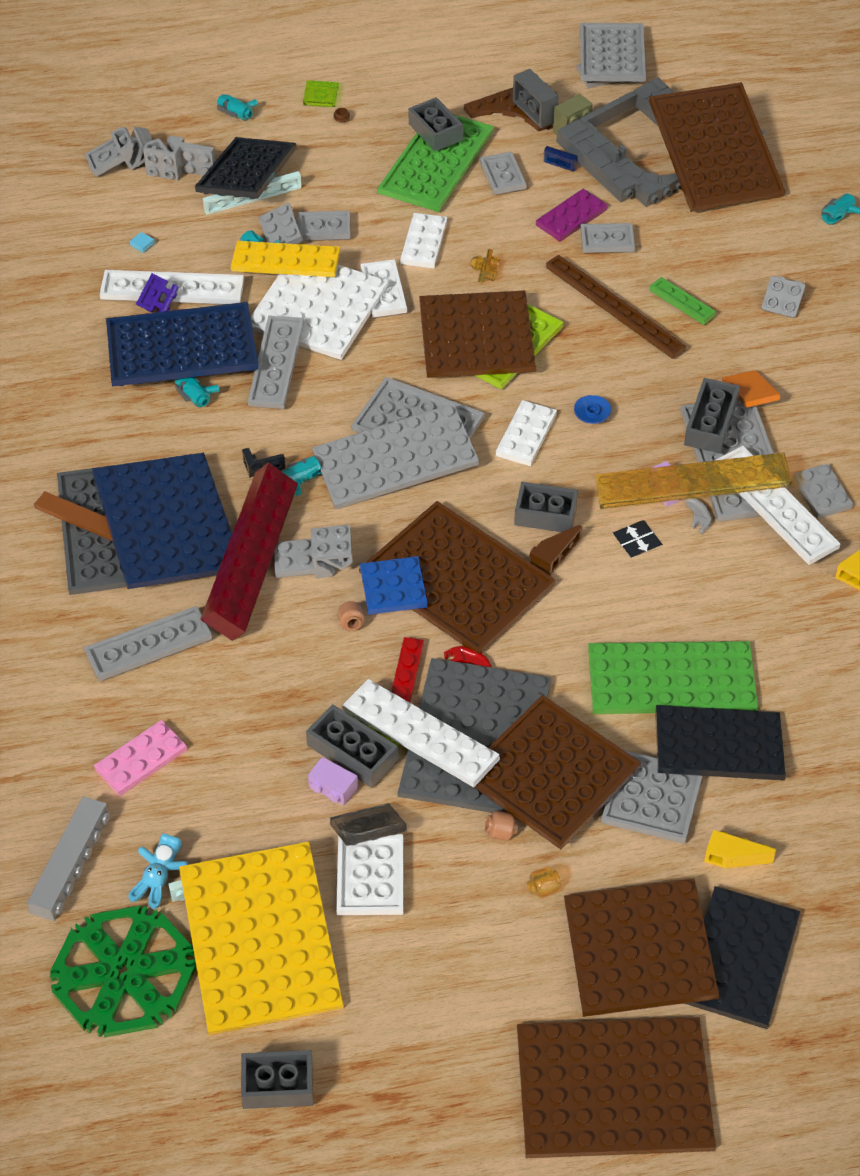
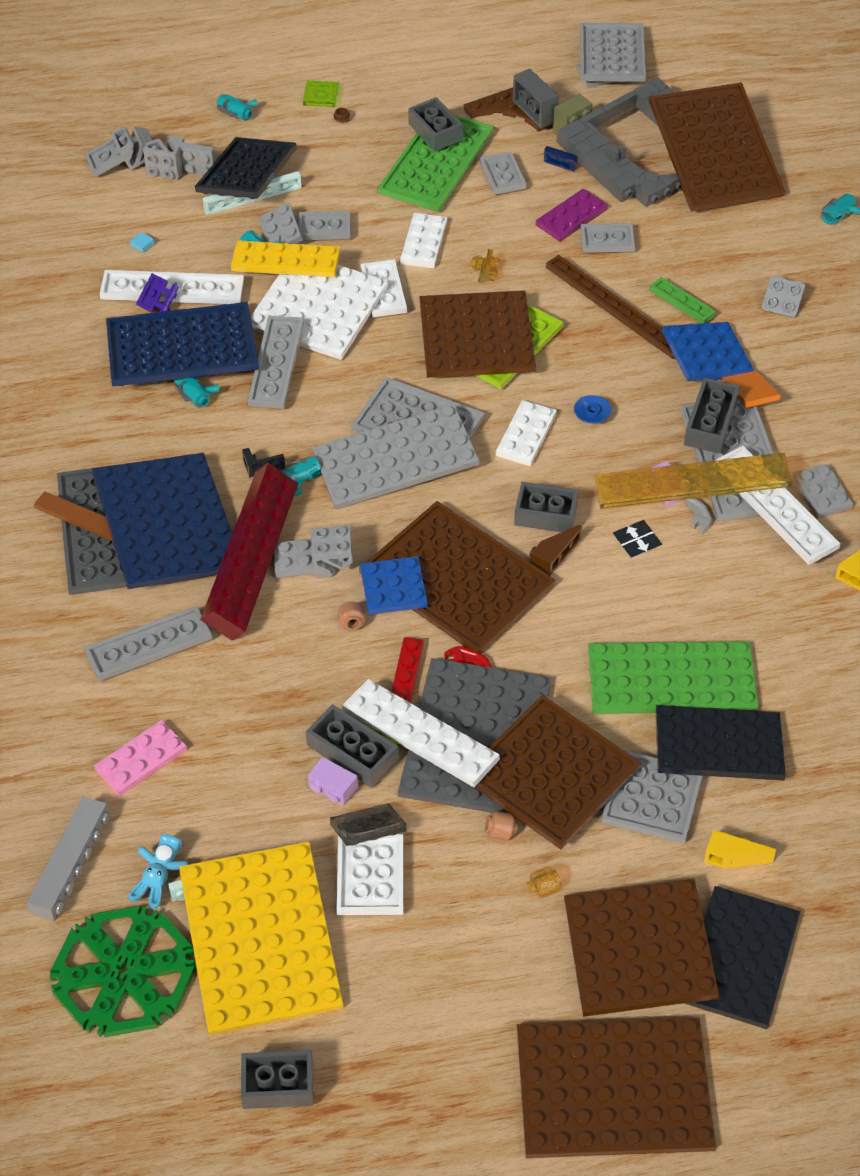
(706, 350): none -> blue plate

